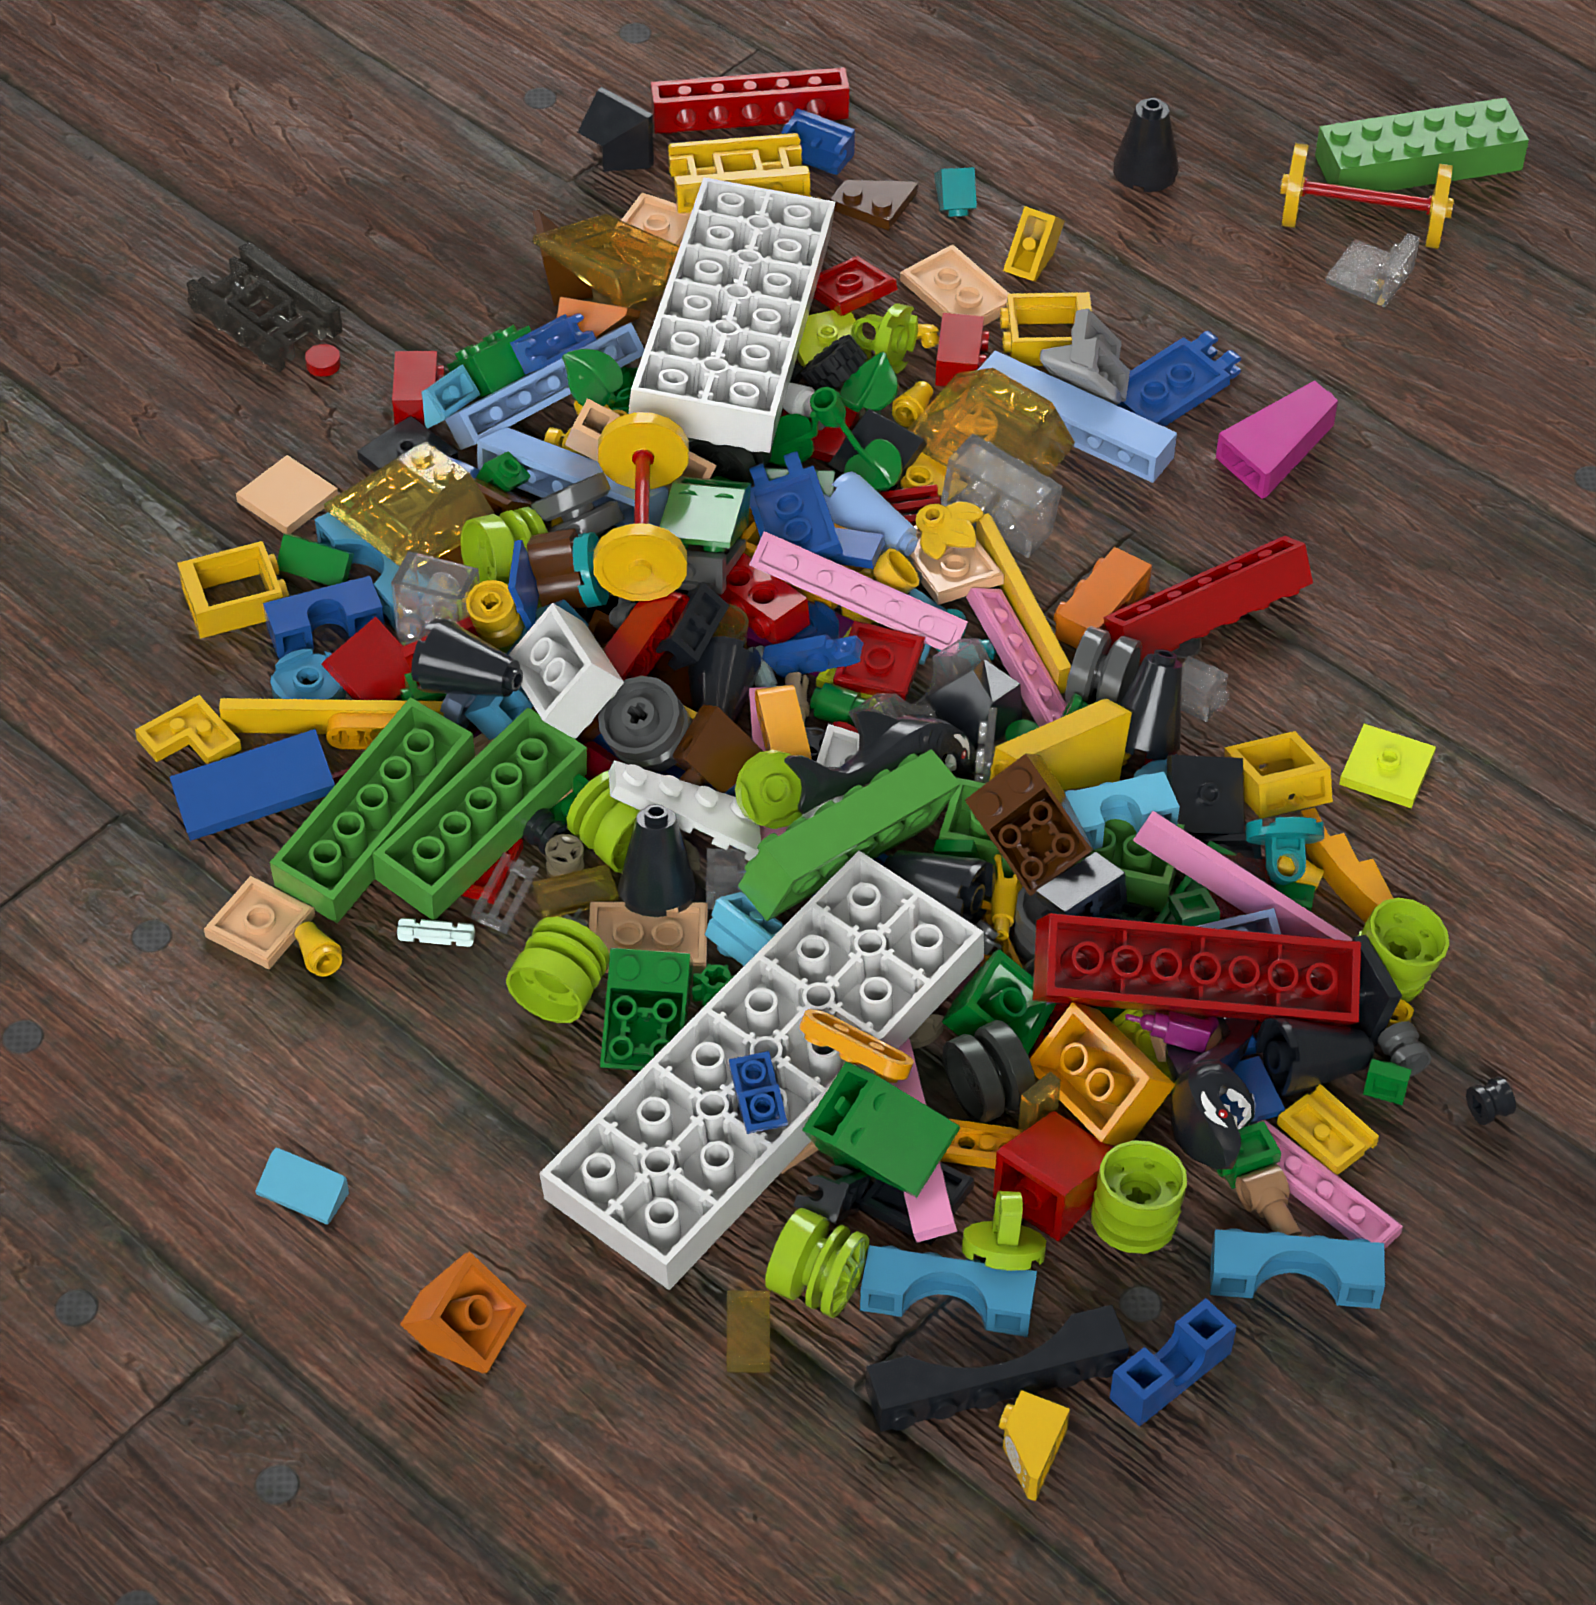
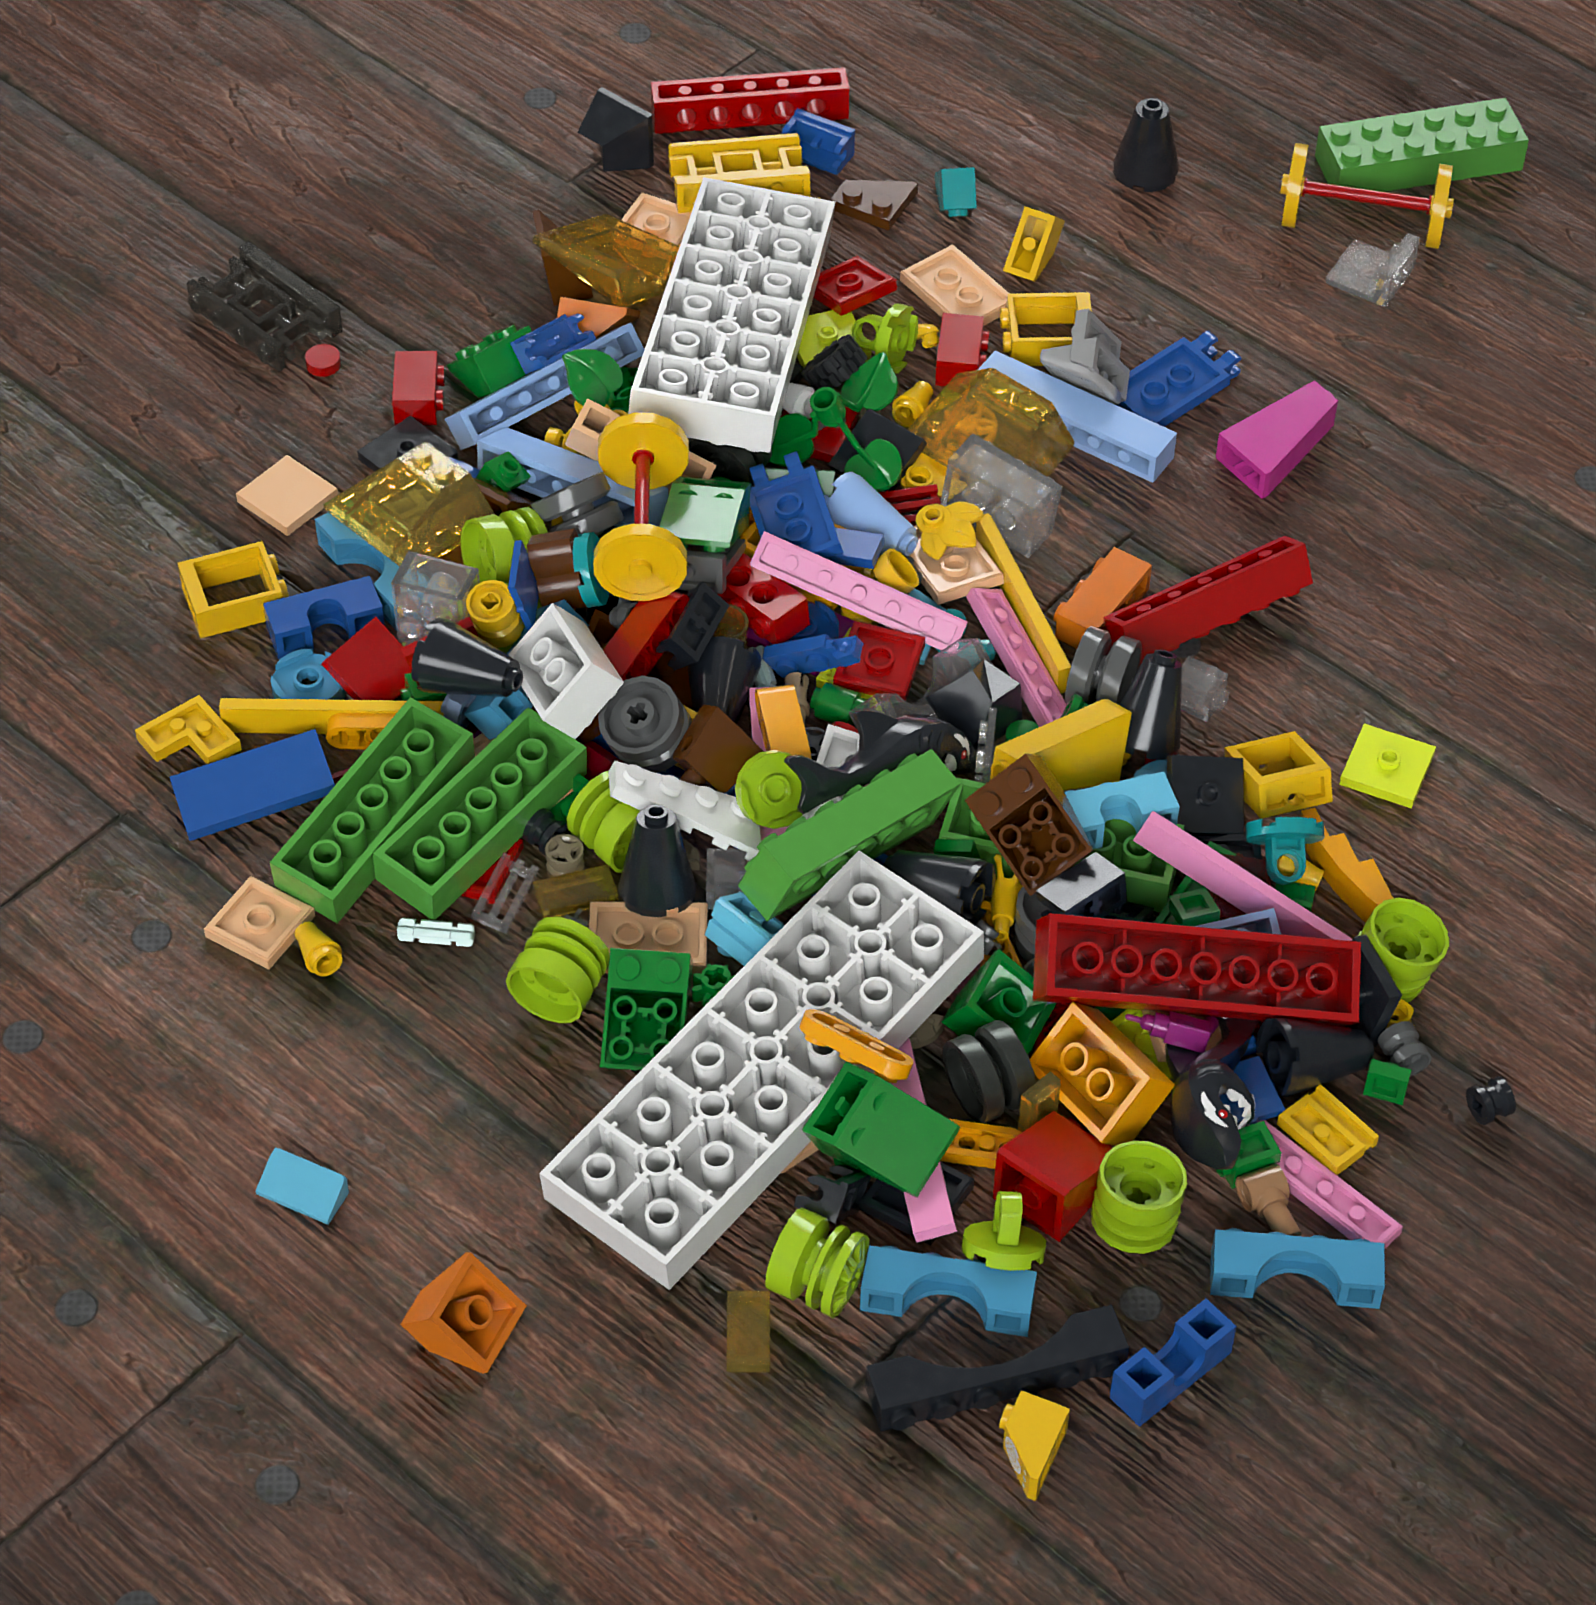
(314, 560): green tile -> none
(448, 396): medium azure slope -> none
(757, 1092): blue slope -> none

